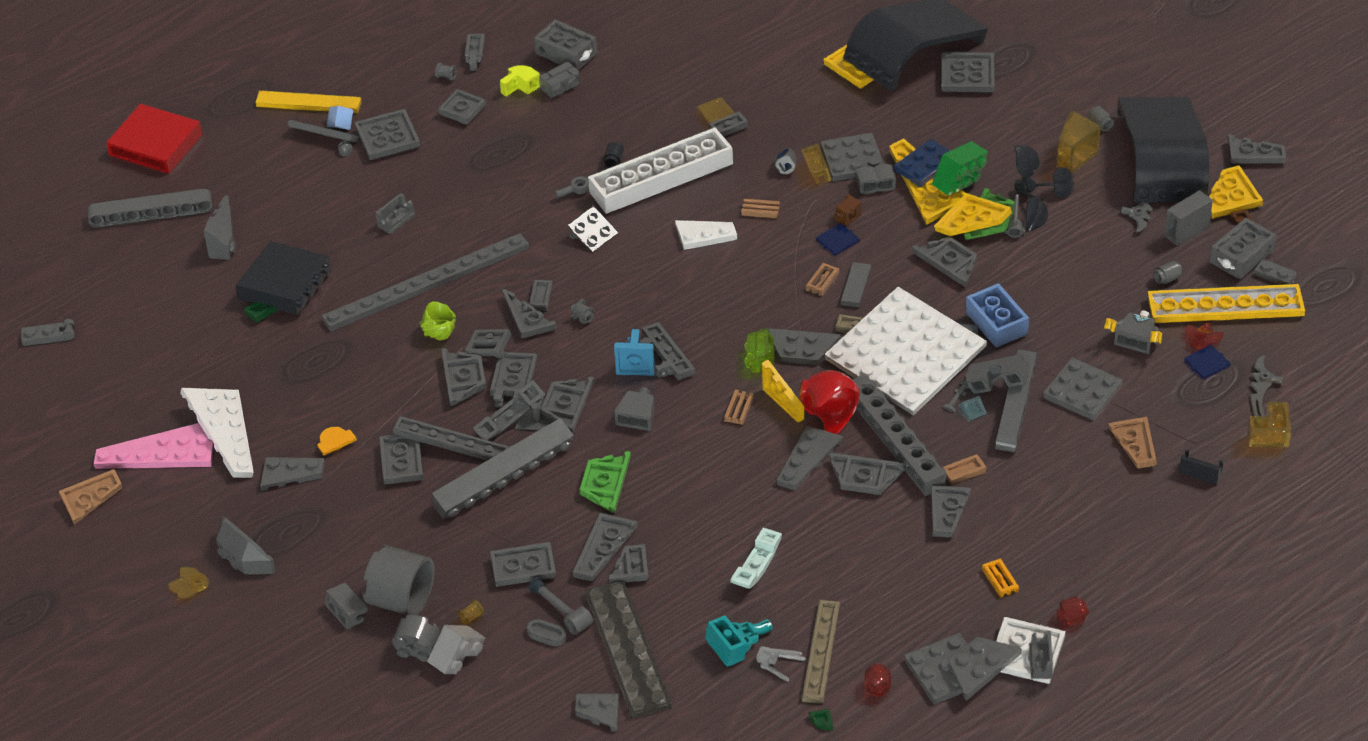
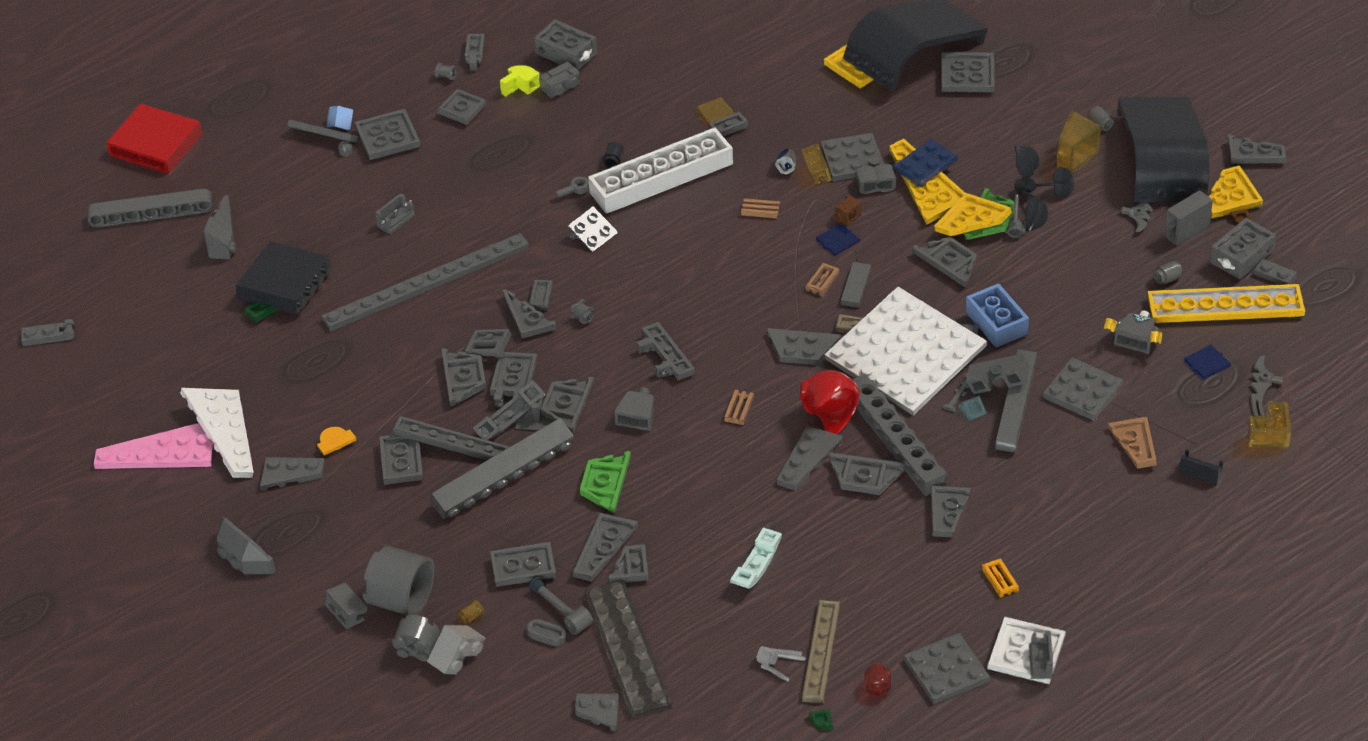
(89, 494): medium nougat wing -> none
(190, 583): clear yellow plate -> none
(306, 101): yellow tile -> none
(438, 321): lime hair -> none
(634, 357): dark azure bracket -> none
(704, 233): white wing -> none
(734, 639): teal brick -> none
(759, 349): clear neon green brick -> none
(780, 392): yellow wing -> none
(960, 168): green brick -> none
(964, 469): medium nougat tile -> none
(980, 663): dark grey wing -> none
(1072, 611): clear red head -> none
(1203, 336): clear red plate -> none

